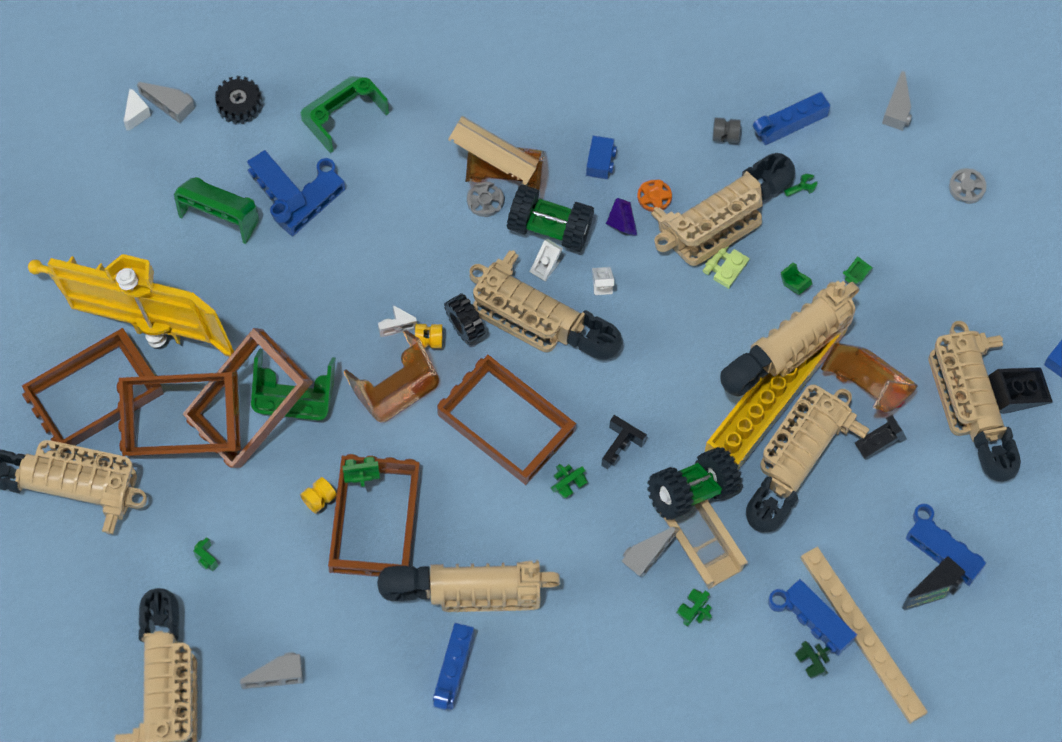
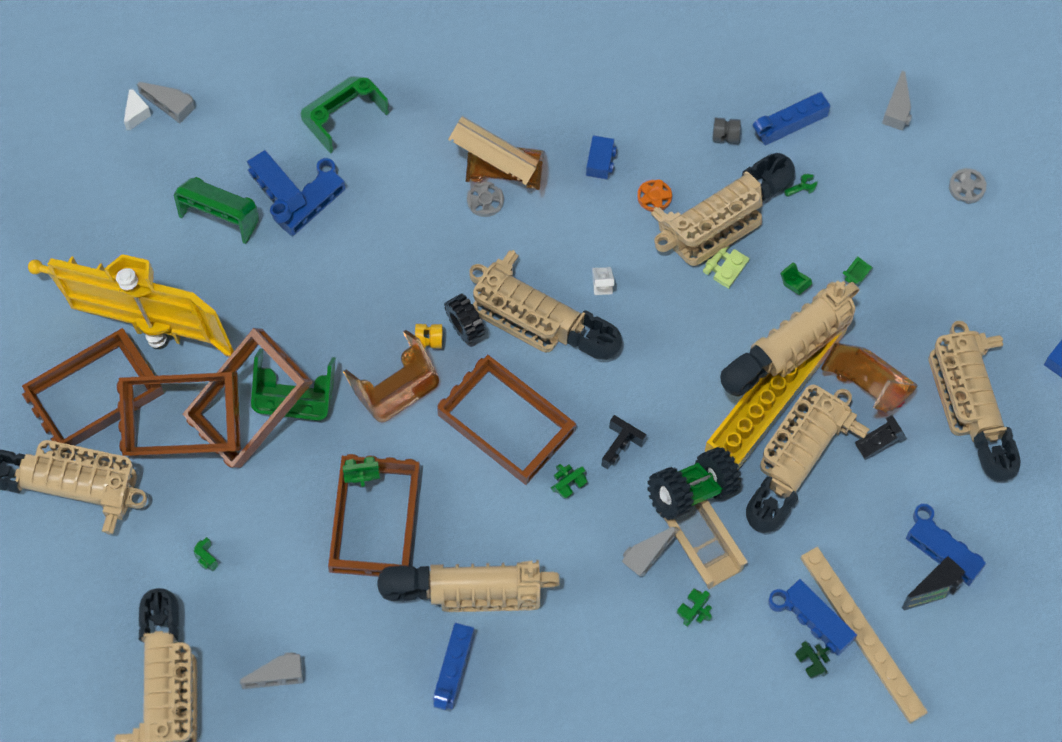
(243, 109): black bush -> none
(318, 495): yellow wheel -> none
(402, 322): white slope -> none
(546, 260): white slope -> none
(550, 218): black plate -> none
(622, 217): dark purple slope -> none
(1019, 388): black slope -> none

